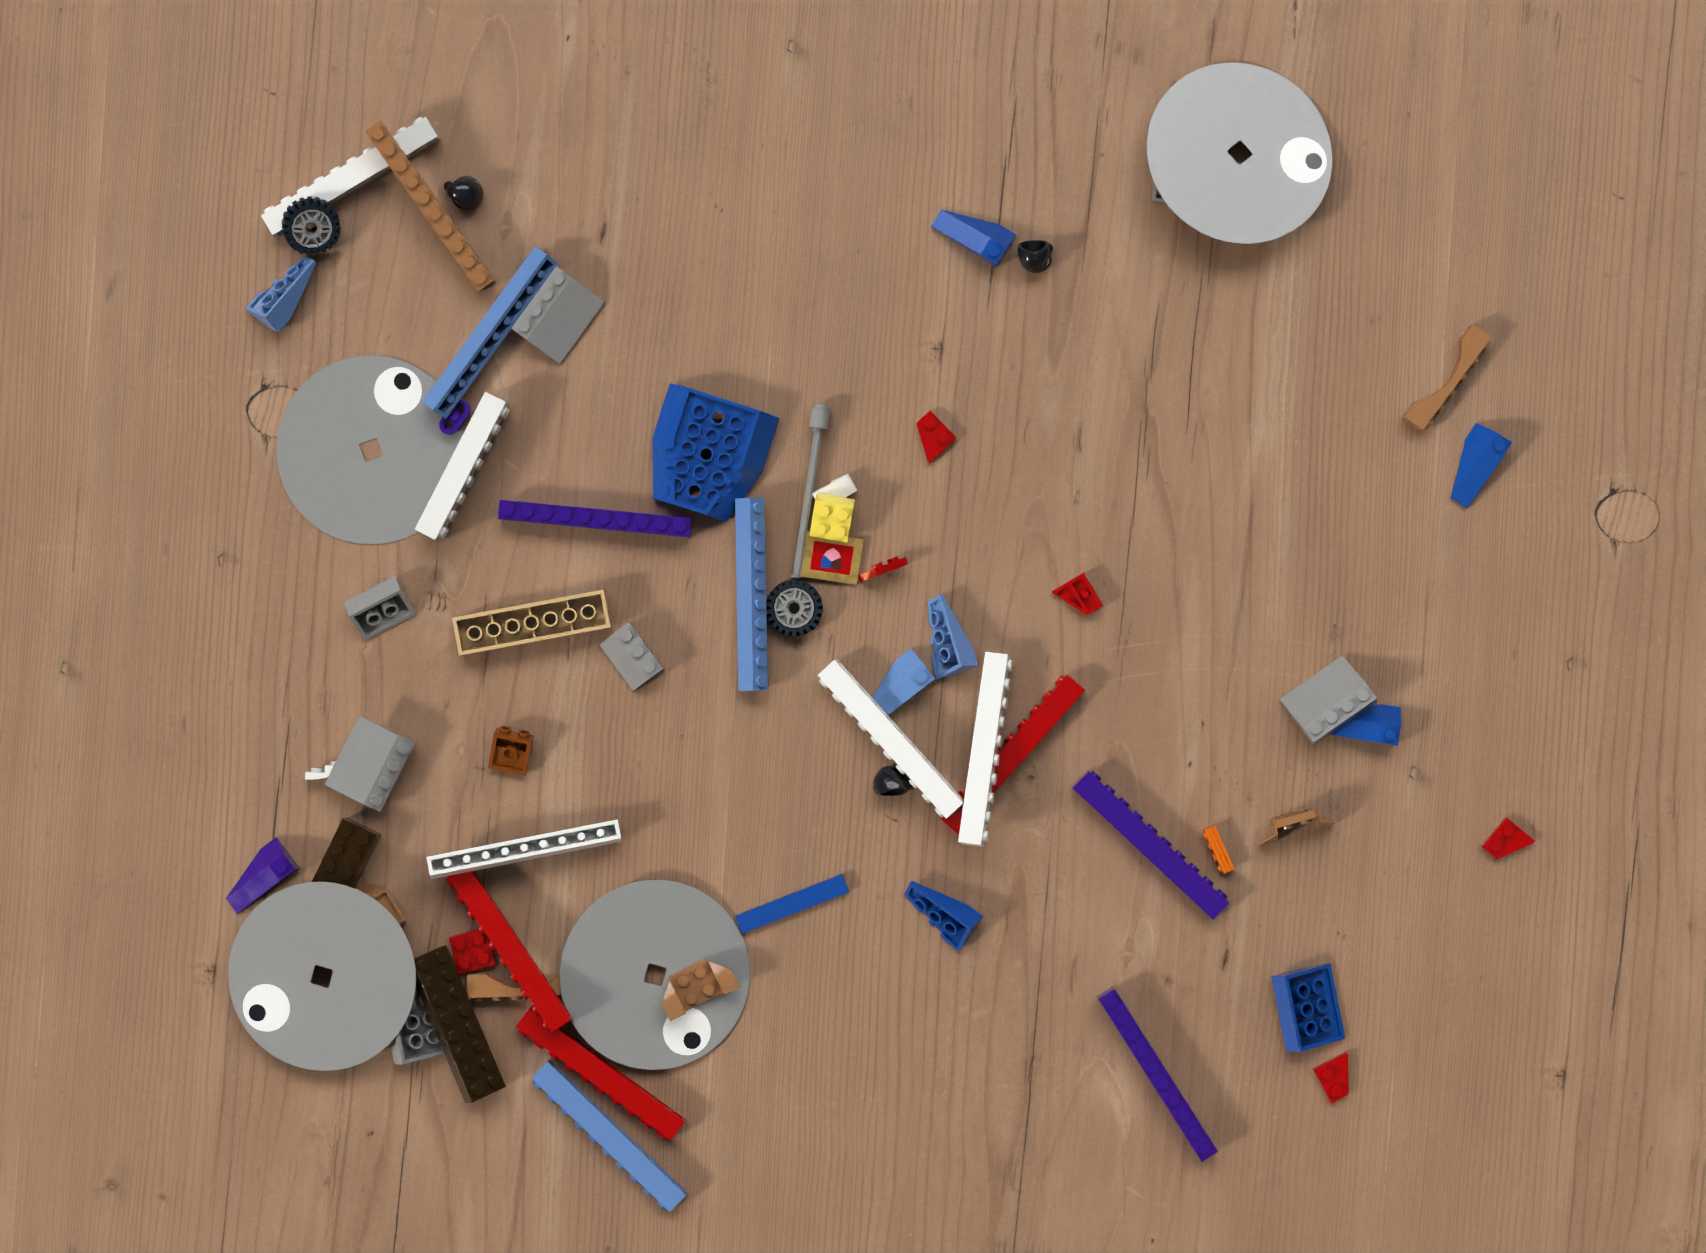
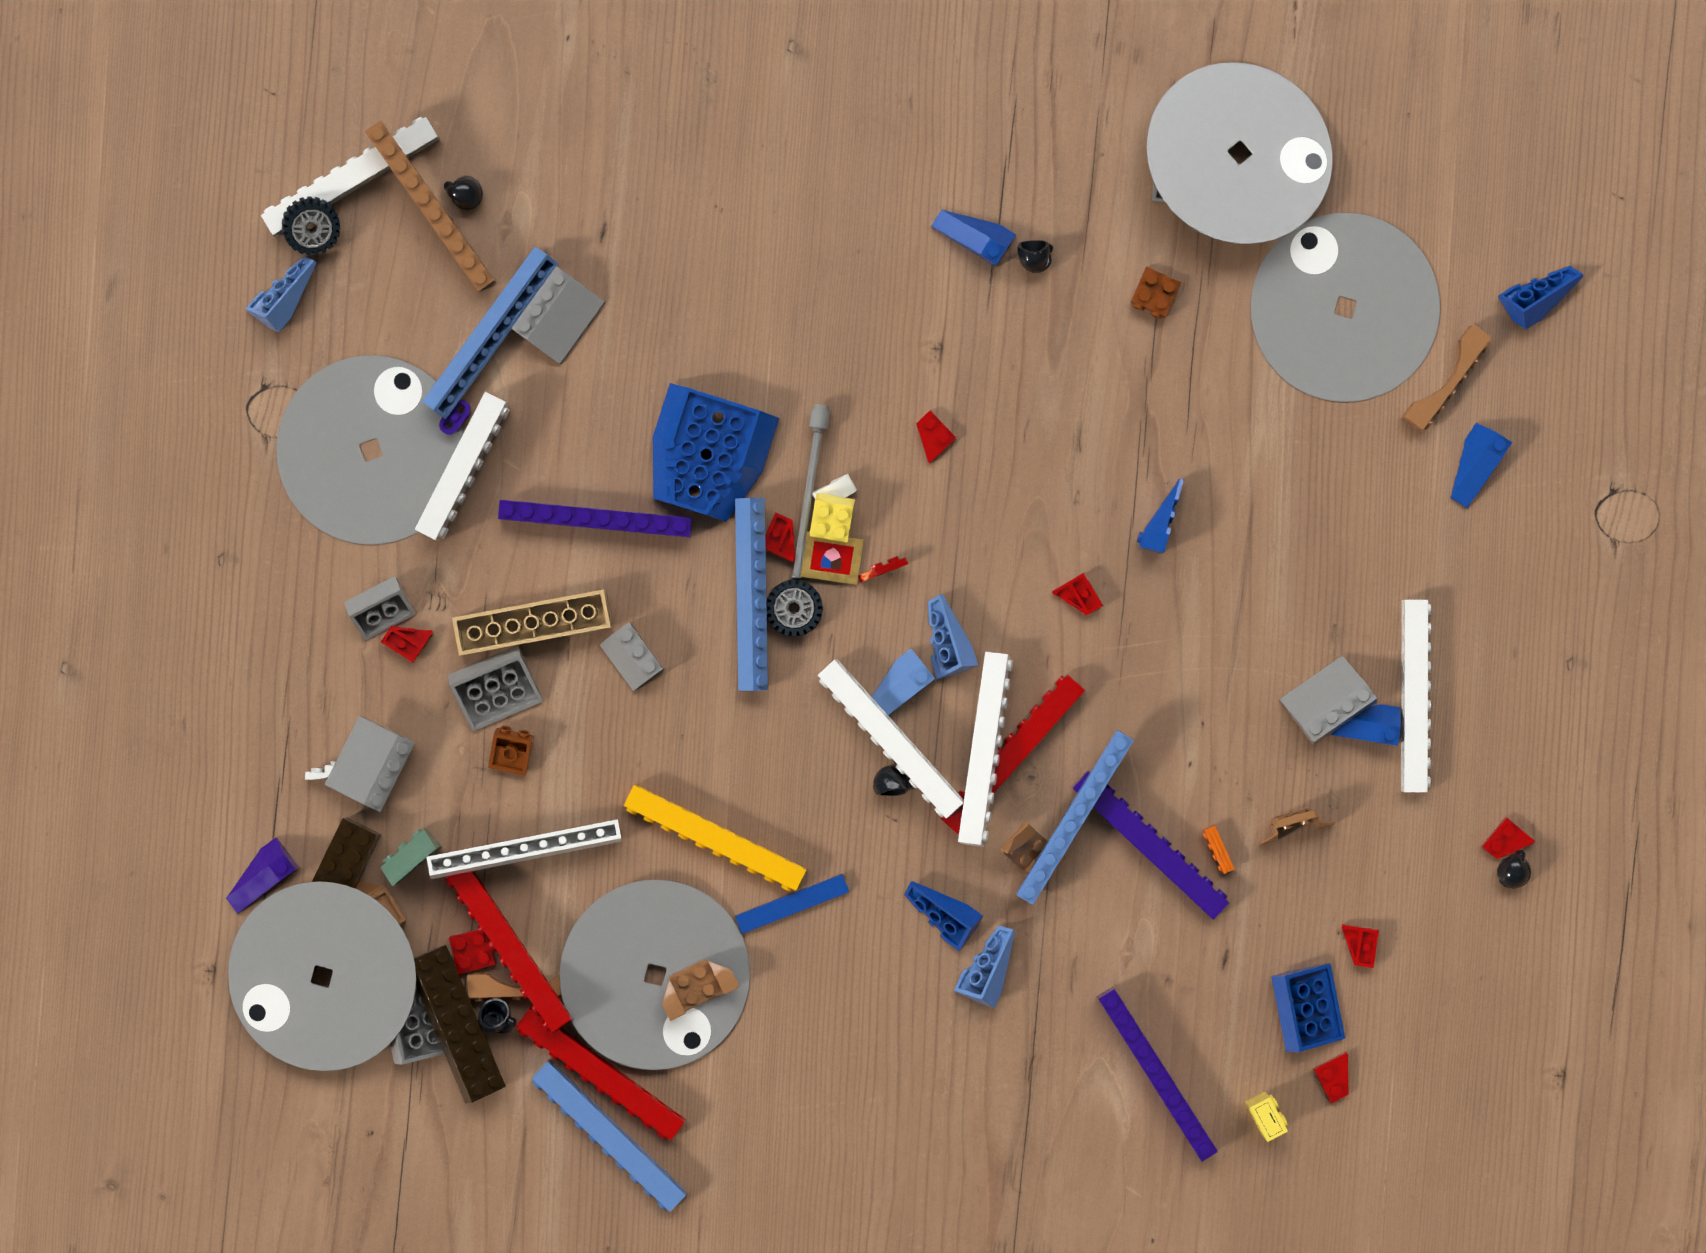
(406, 641): none -> red wing
(409, 856): none -> sand green slope
(495, 688): none -> light grey slope
(496, 1016): none -> black piece
(714, 837): none -> yellow brick
(780, 537): none -> red wing
(987, 974): none -> medium blue wedge
(1025, 847): none -> medium nougat piece
(1074, 816): none -> medium blue brick
(1155, 293): none -> dark orange plate
(1157, 530): none -> blue wedge
(1267, 1118): none -> light yellow brick
(1362, 944): none -> red wing
(1390, 323): none -> light grey piece
(1415, 696): none -> white brick
(1514, 870): none -> black piece
(1534, 300): none -> blue wedge

